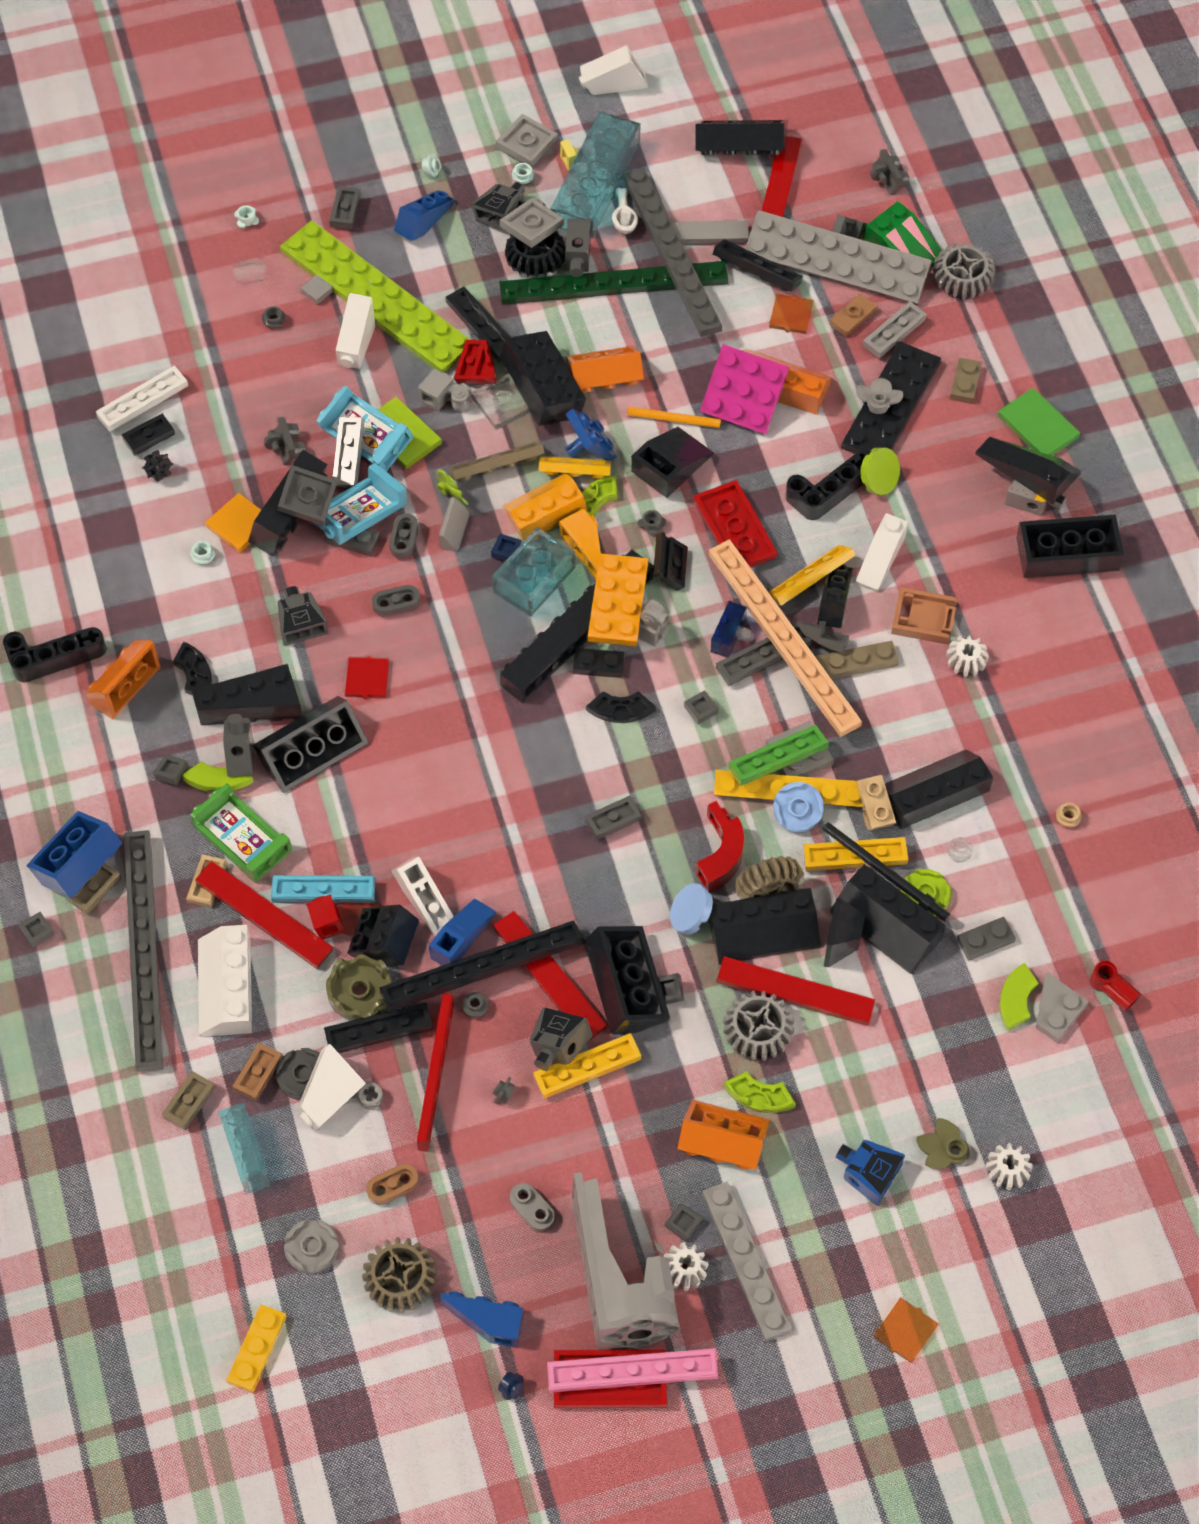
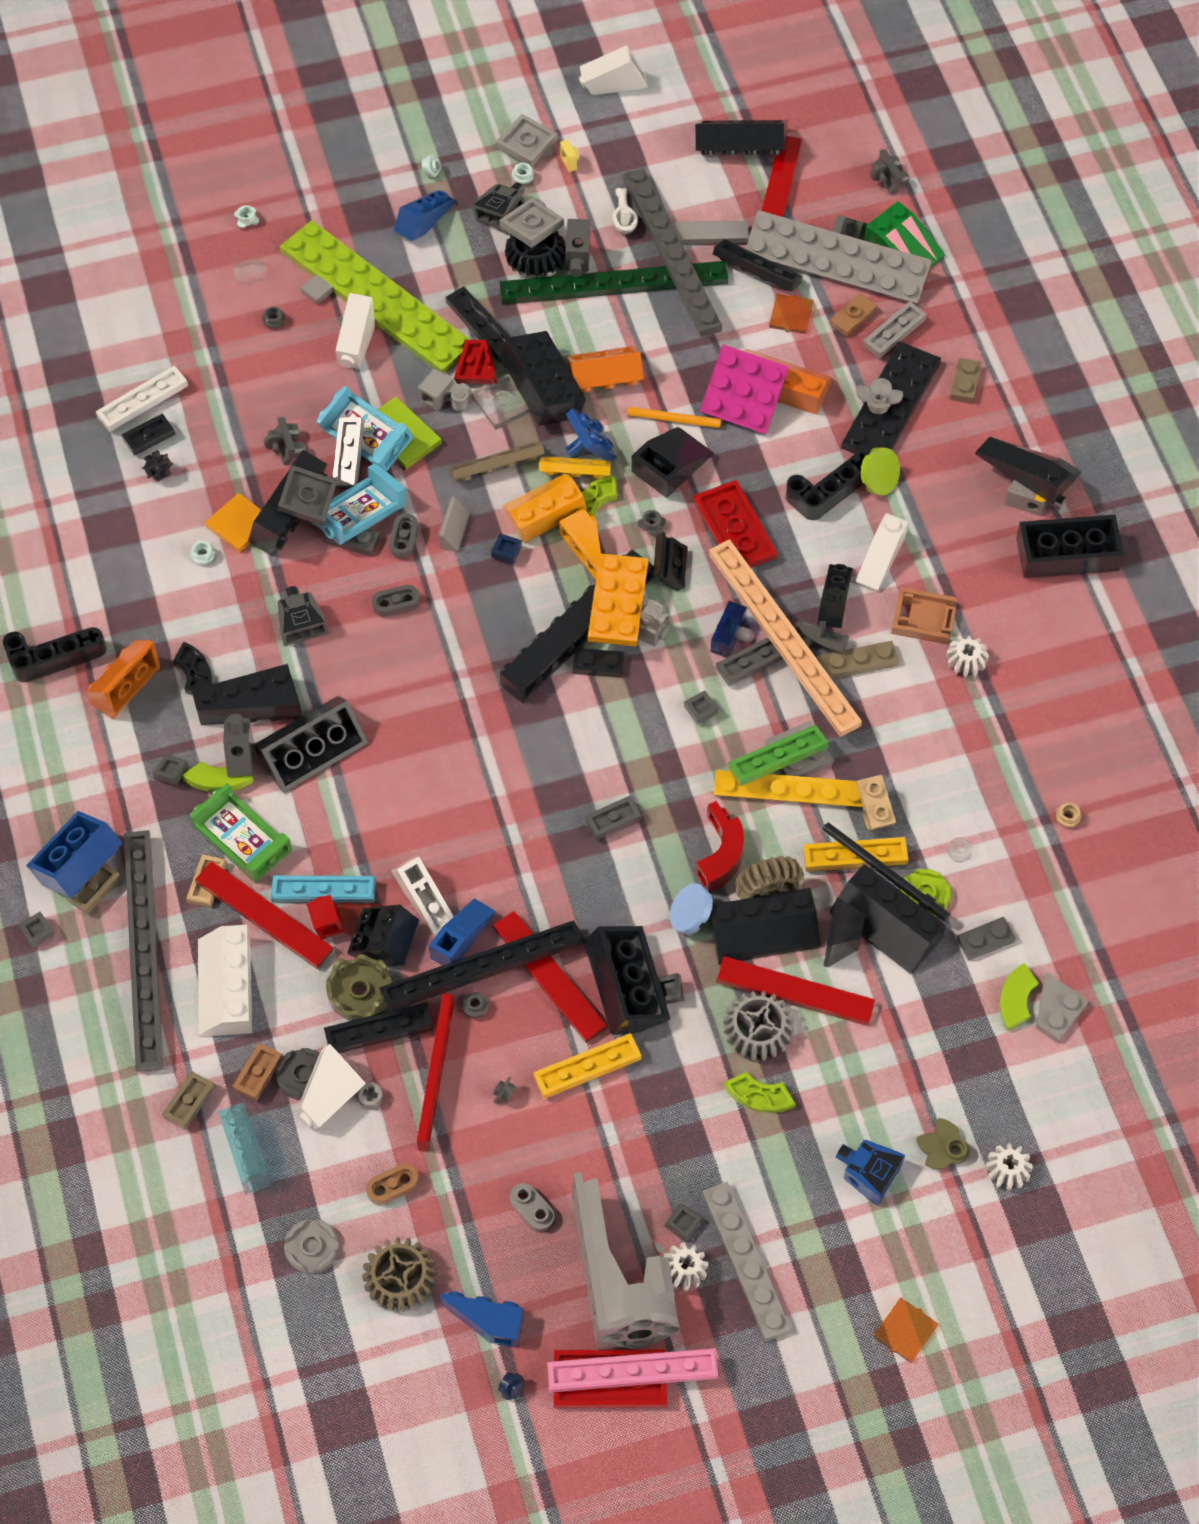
(256, 1348): yellow plate -> none
(345, 207): dark grey plate -> none
(367, 677): red piece -> none
(449, 486): lime plate -> none
(533, 571): clear light blue brick -> none
(558, 1037): dark grey torso -> none
(597, 170): clear light blue brick -> none
(620, 709): black tile -> none
(723, 1134): orange slope -> none
(798, 807): light blue tile -> none
(811, 574): yellow tile -> none
(938, 787): black slope -> none
(959, 269): light grey gear -> none
(1038, 423): bright green tile -> none
(1115, 987): red piece -> none

